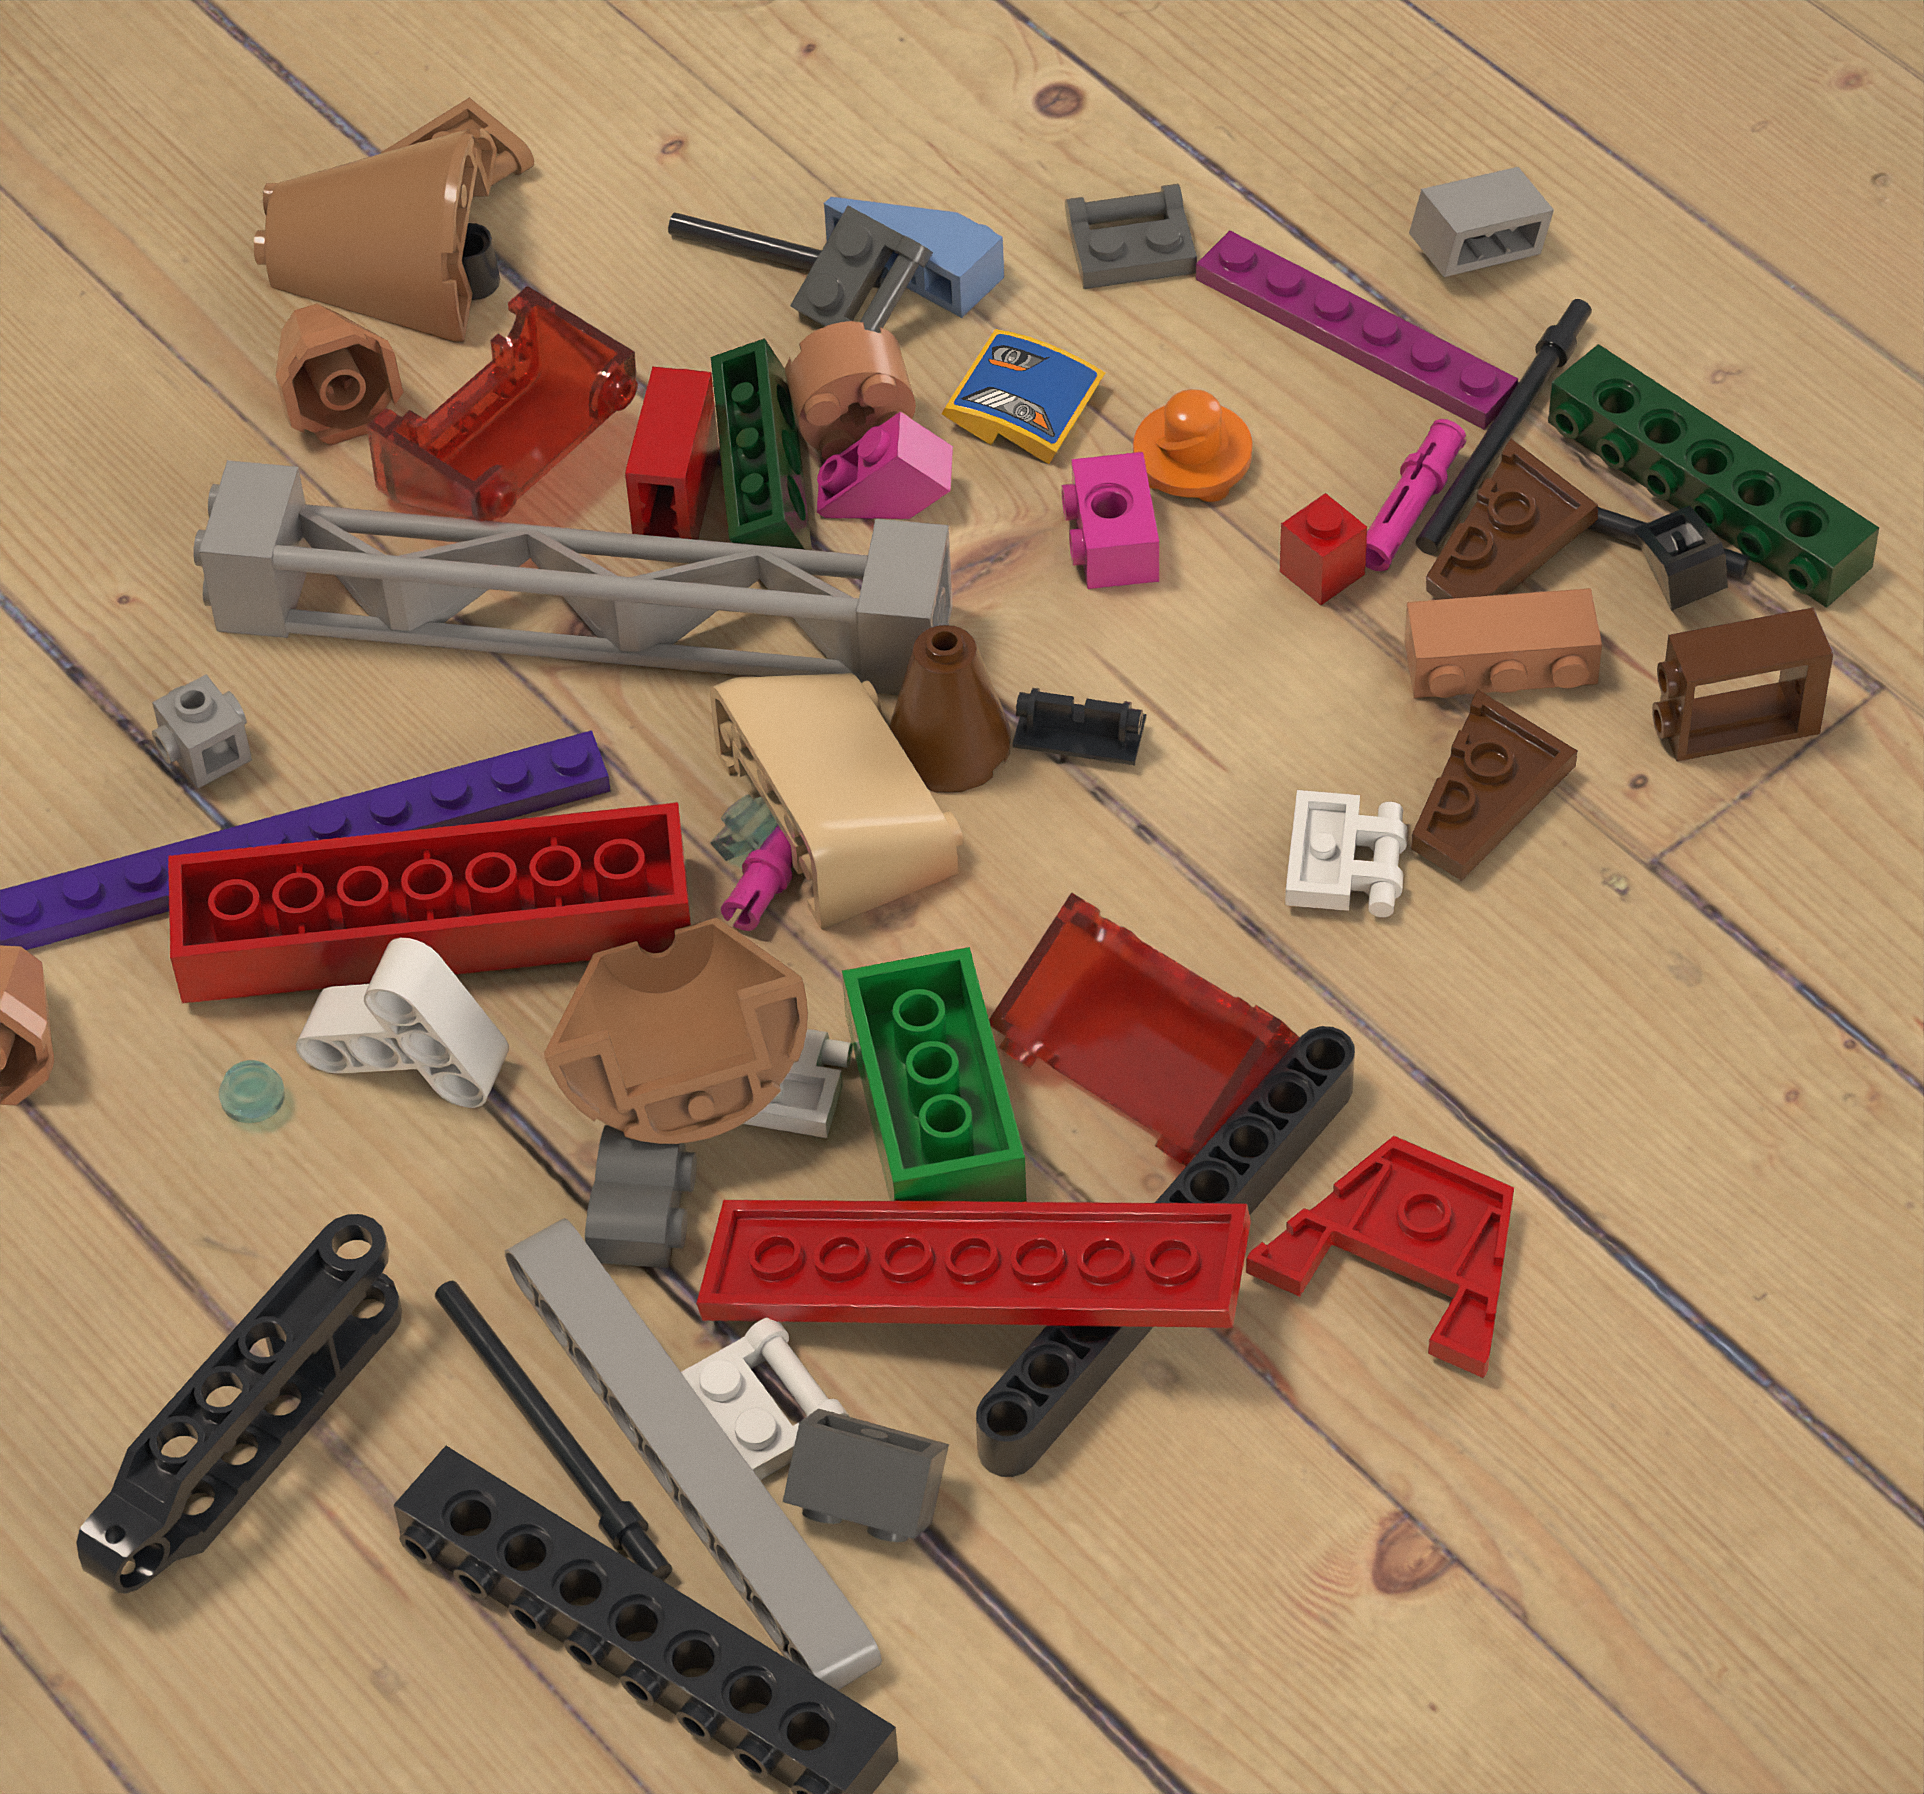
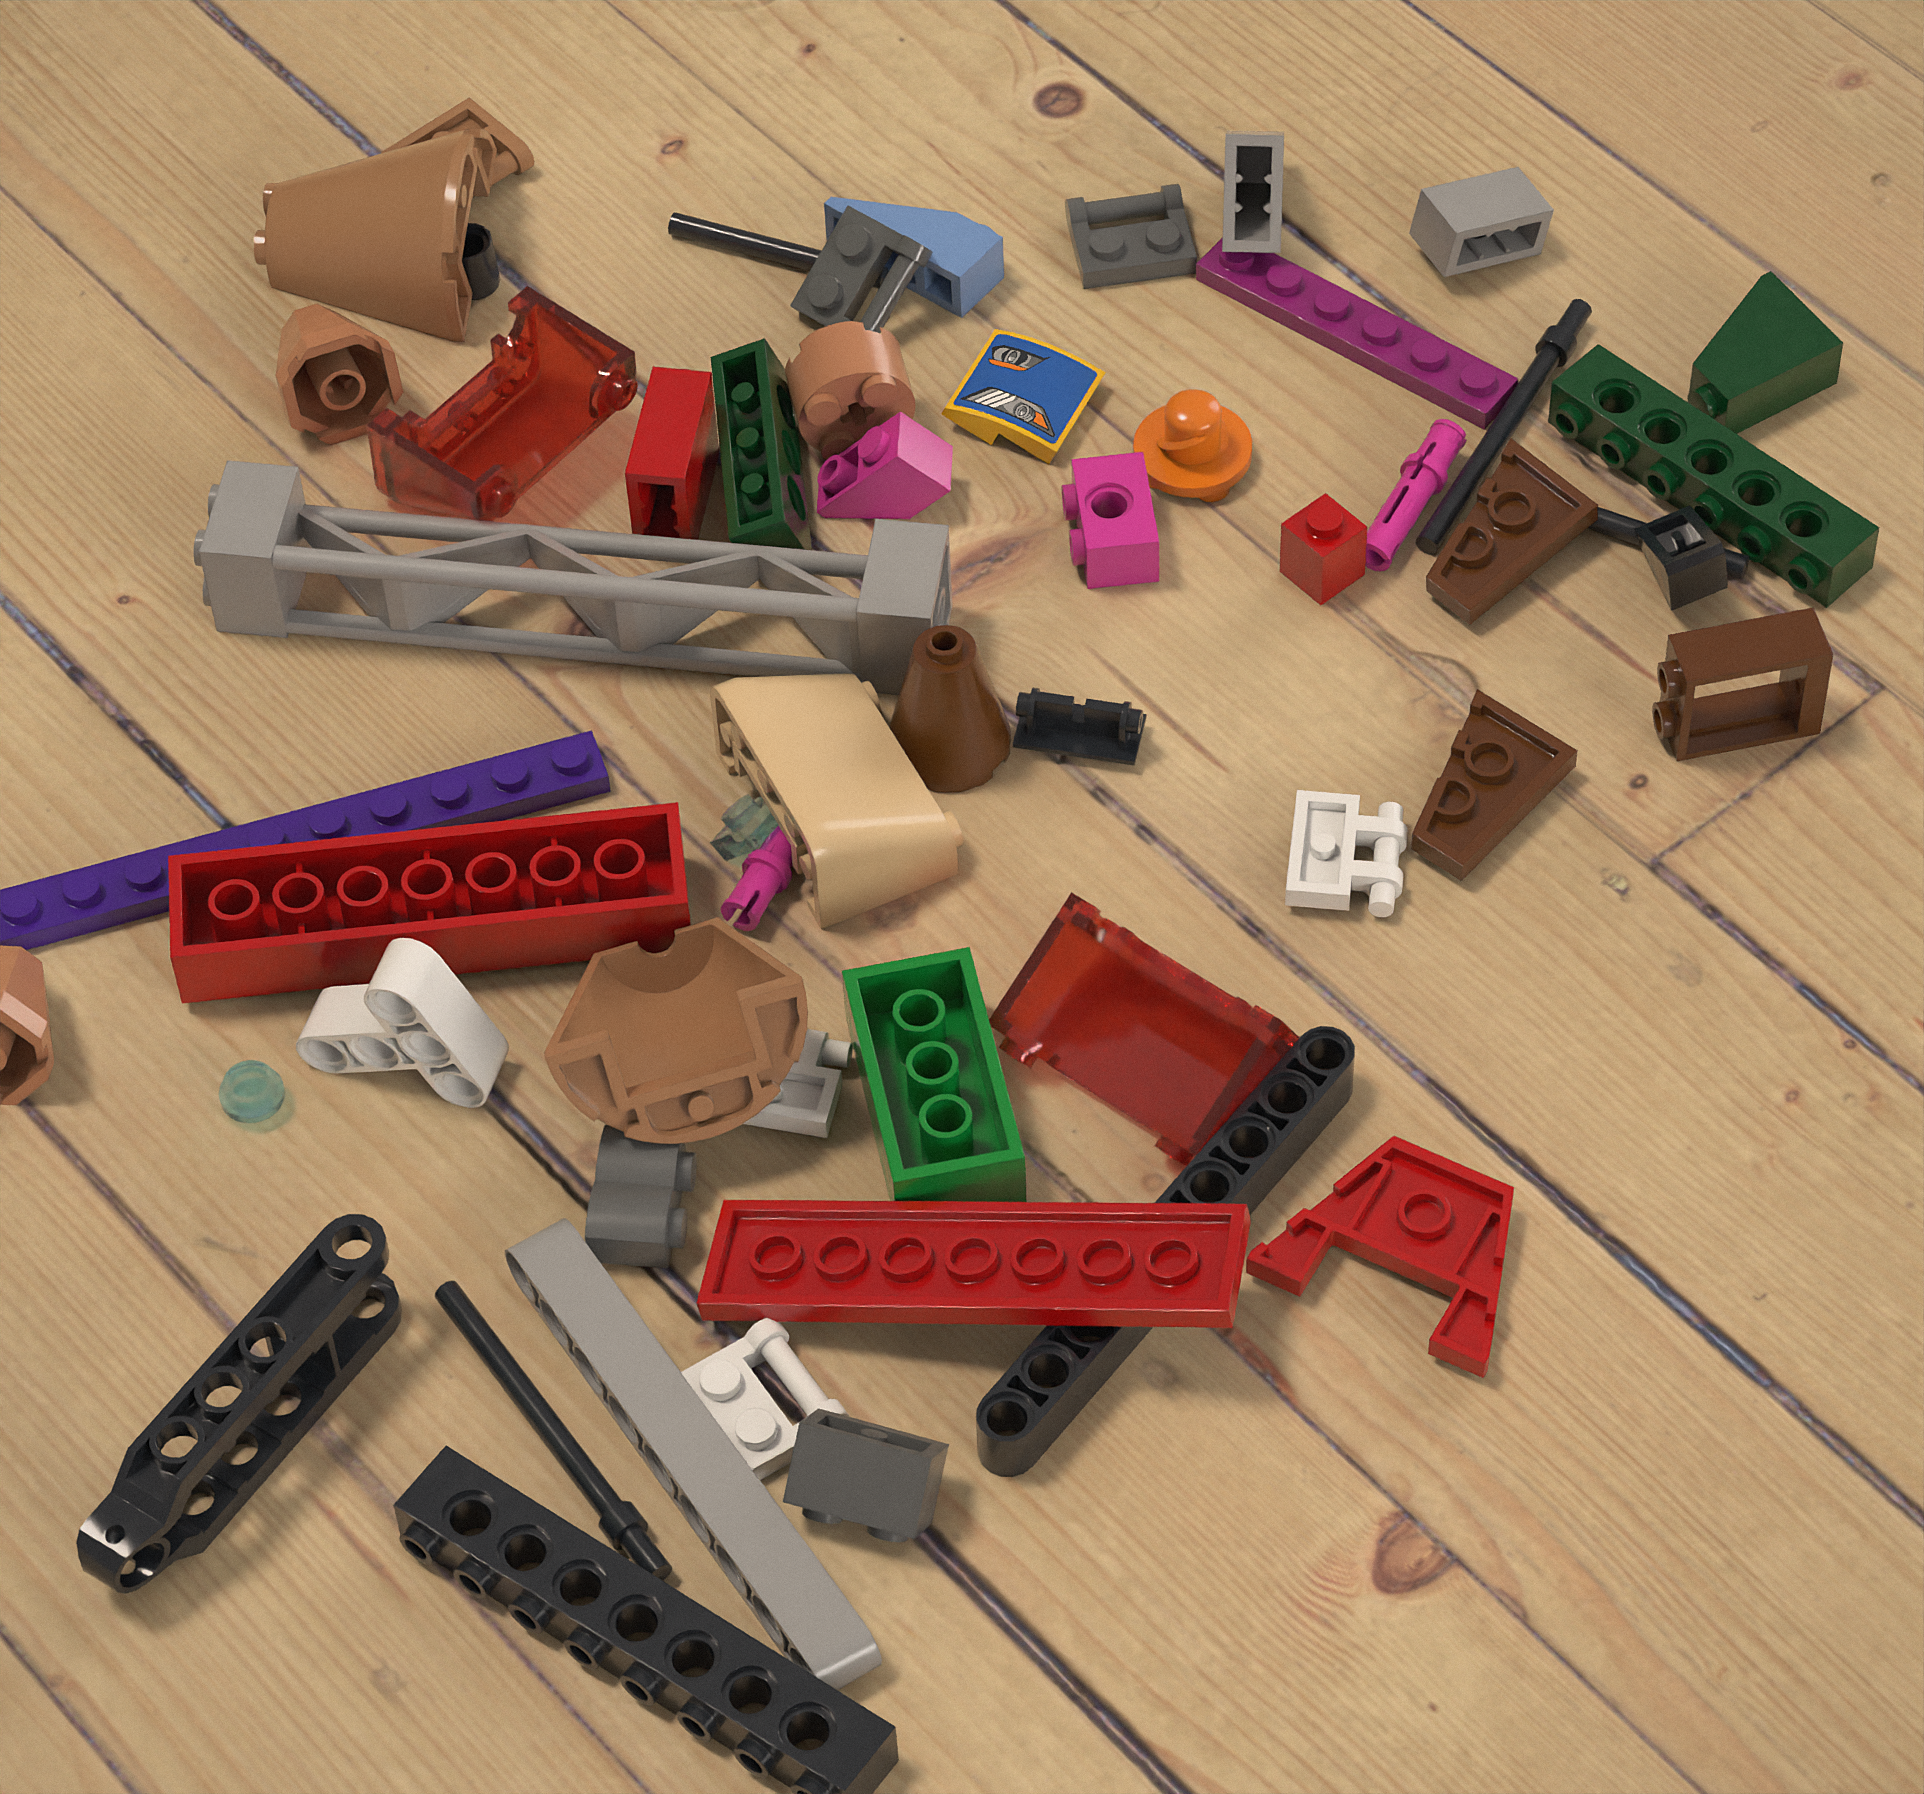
(201, 730): light grey brick -> none
(1253, 191): none -> light grey slope
(1502, 643): nougat brick -> none
(1764, 358): none -> dark green slope

